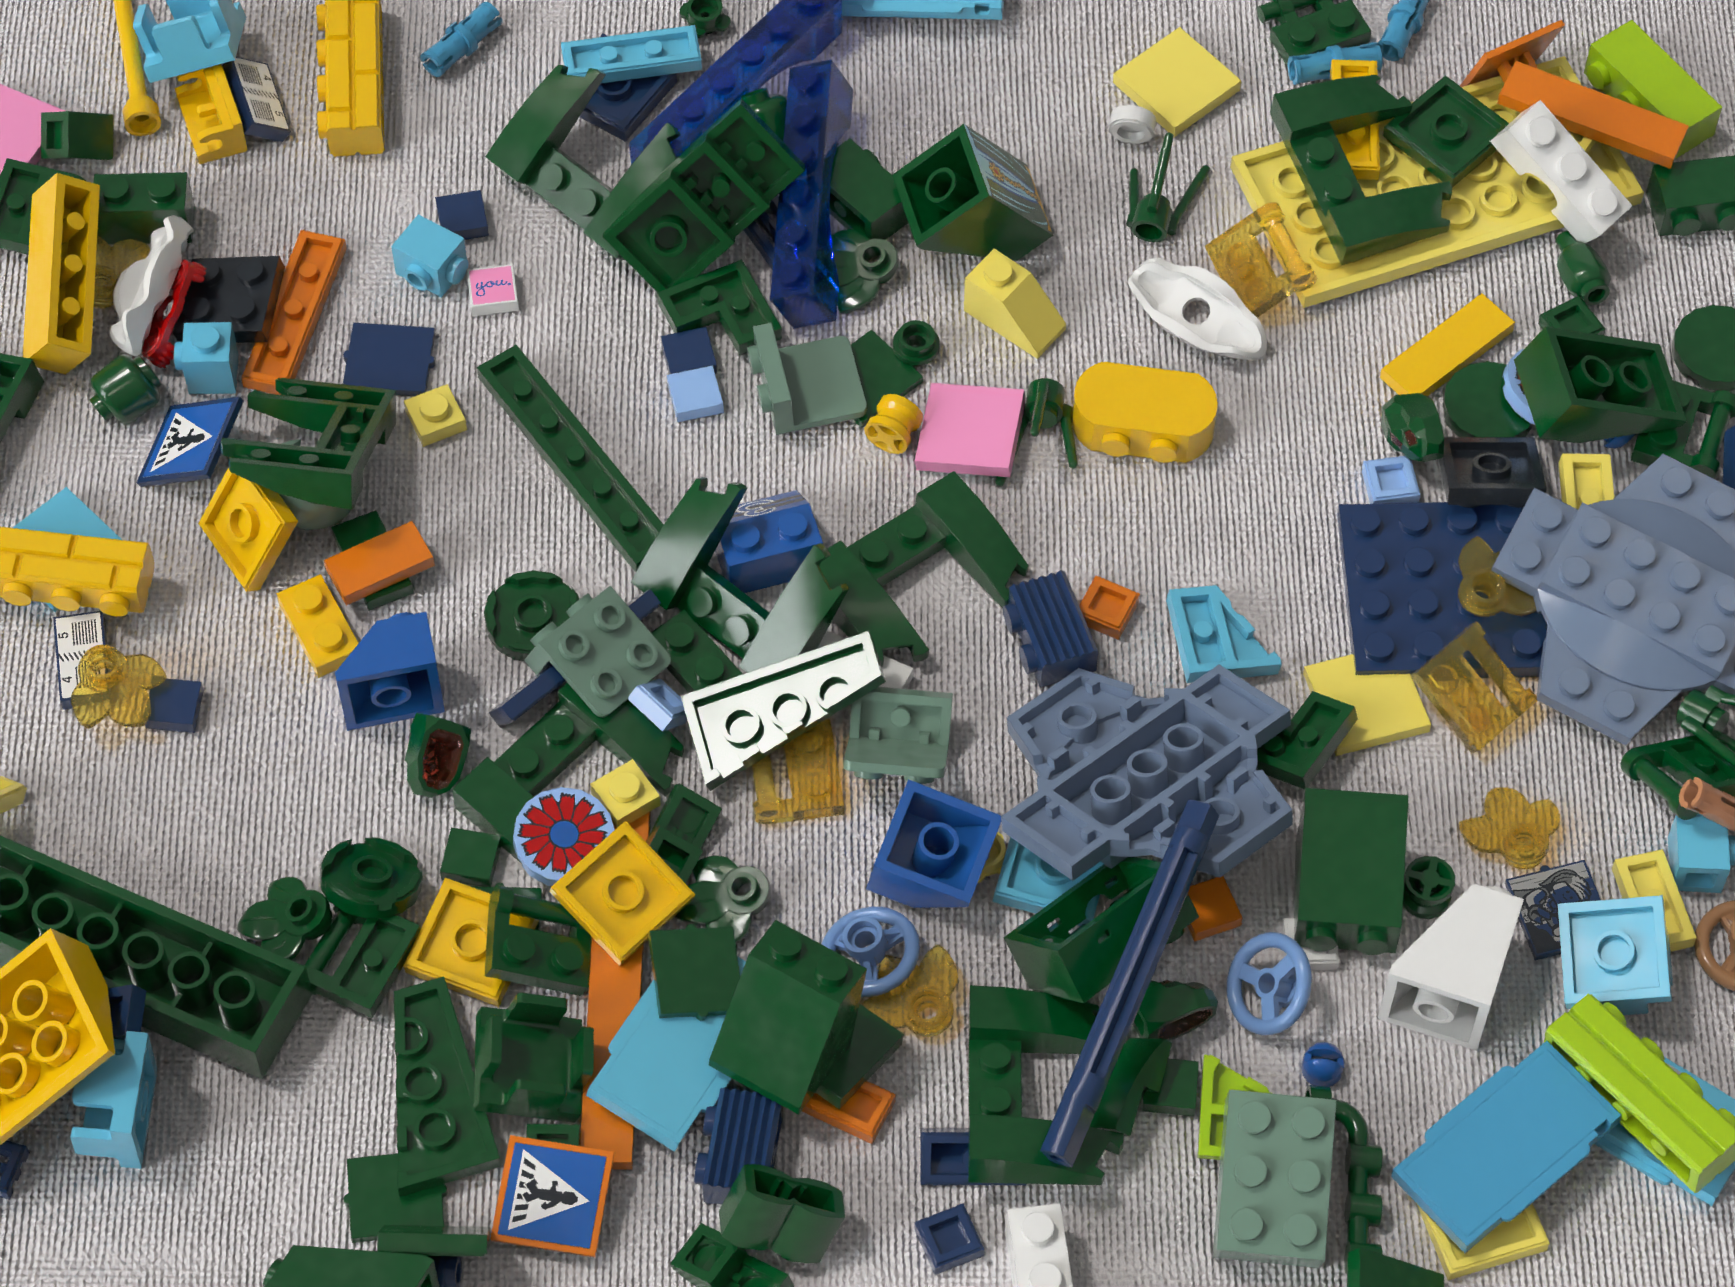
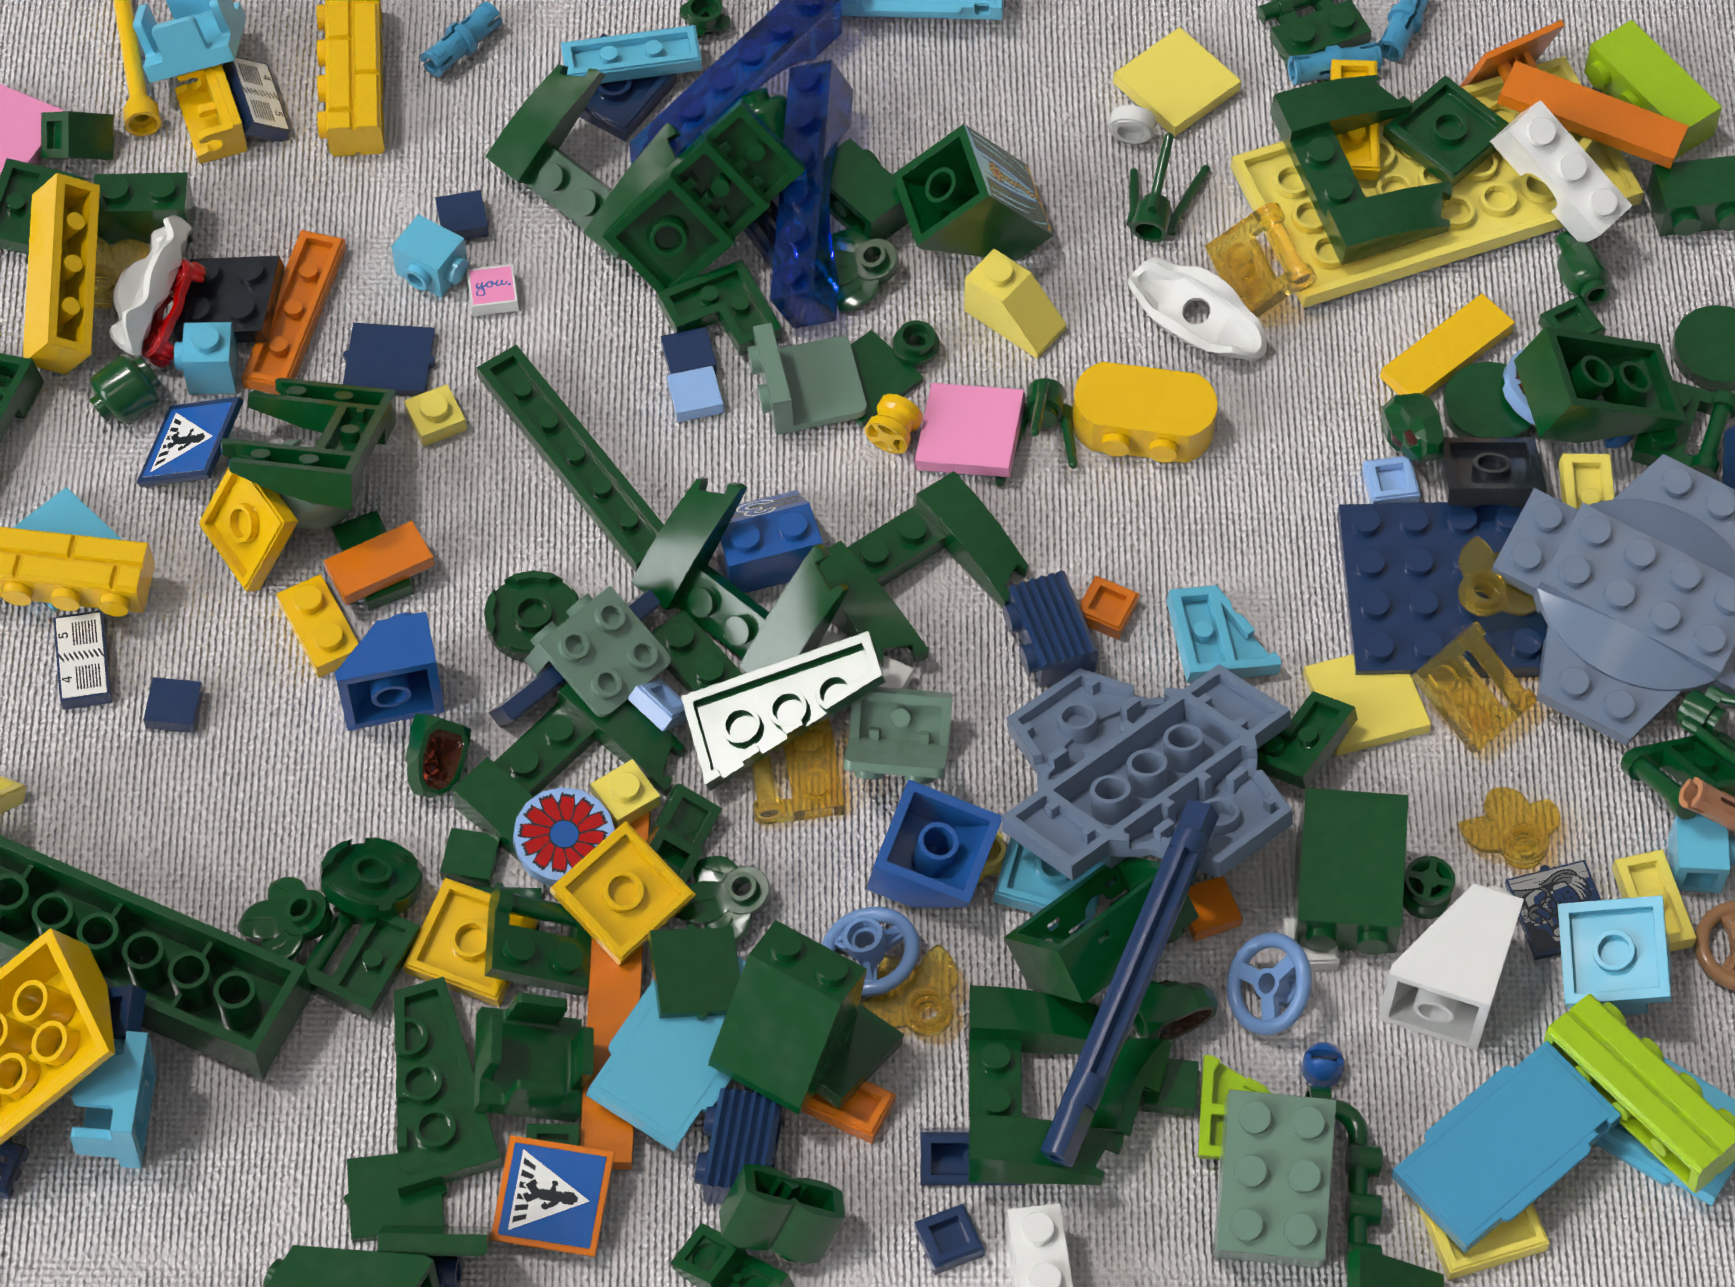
(117, 694): clear yellow plate -> none

